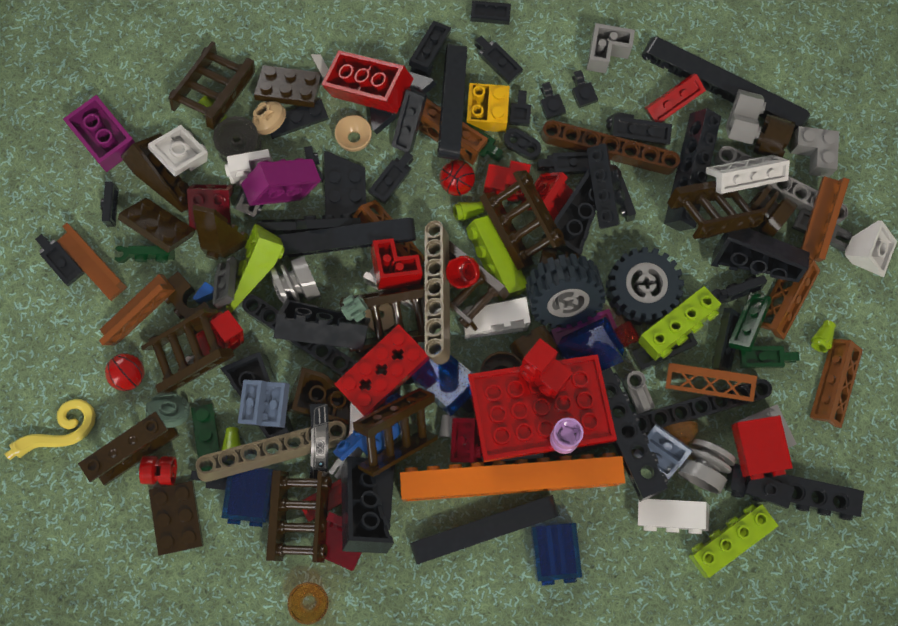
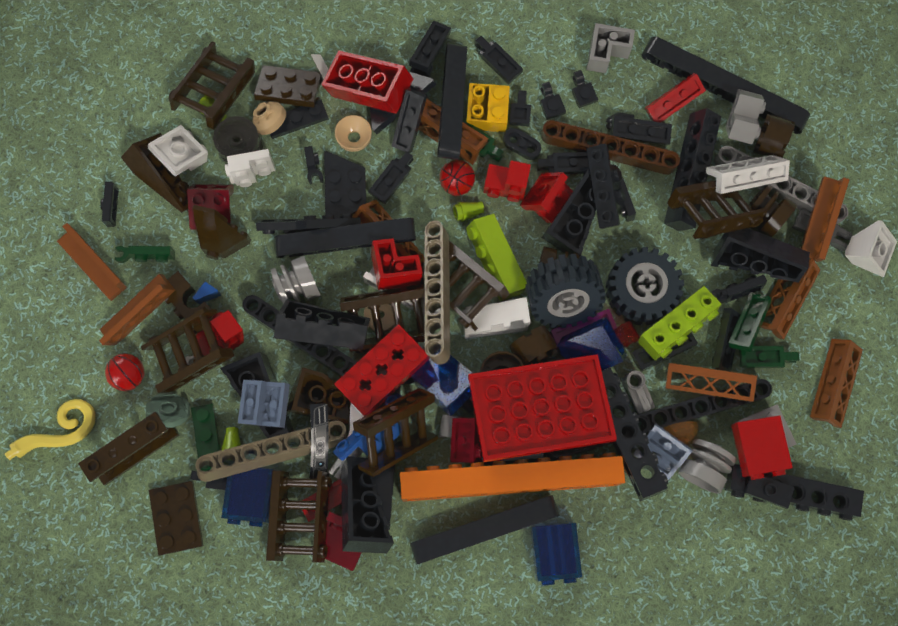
(59, 260): black hinge -> none
(99, 132): magenta brick -> none
(151, 472): red wheel -> none
(156, 224): dark brown plate -> none
(225, 283): dark grey hinge -> none
(242, 205): black brick -> none
(261, 256): lime wedge -> none
(280, 181): magenta brick -> none
(296, 606): clear orange piece -> none
(354, 308): sand green gear -> none
(462, 272): red hair -> none
(490, 12): black plate -> none
(503, 221): dark brown fence -> none
(544, 370): red brick -> none
(566, 435): lavender wheel -> none
(674, 515): white wedge -> none
(733, 540): lime brick -> none
(821, 147): light grey brick -> none
(824, 337): lime cone -> none

